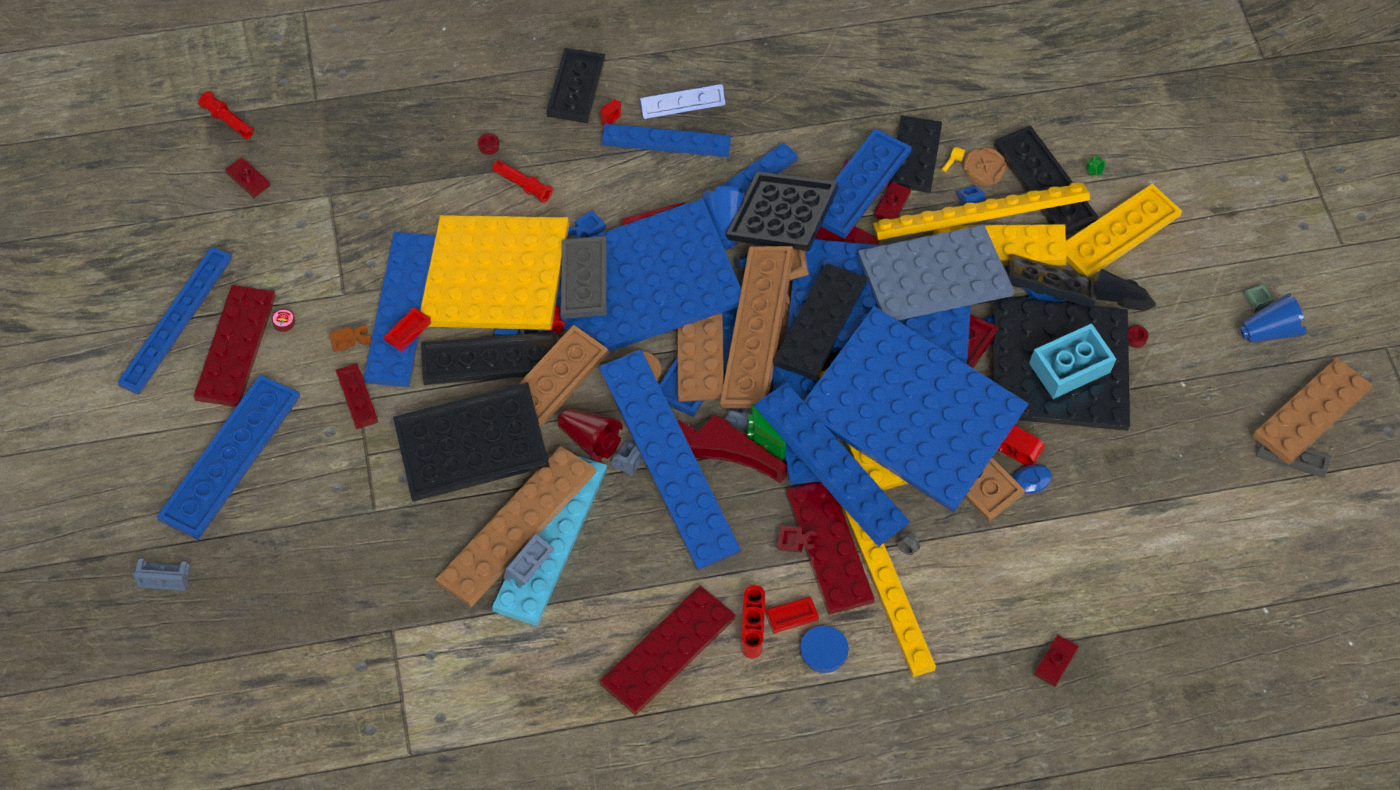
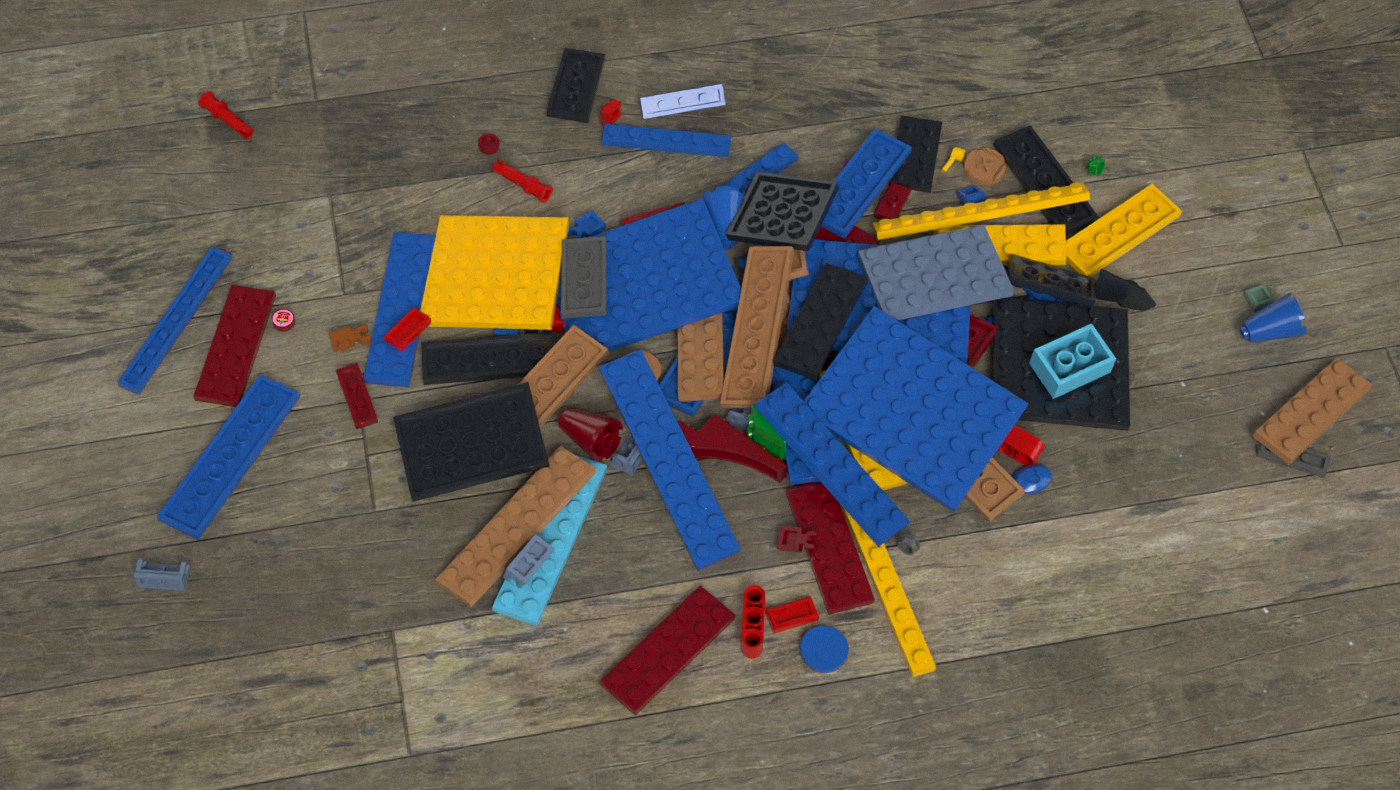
(247, 177): dark red plate -> none
(1056, 660): dark red plate -> none
(1137, 336): dark red tile -> none

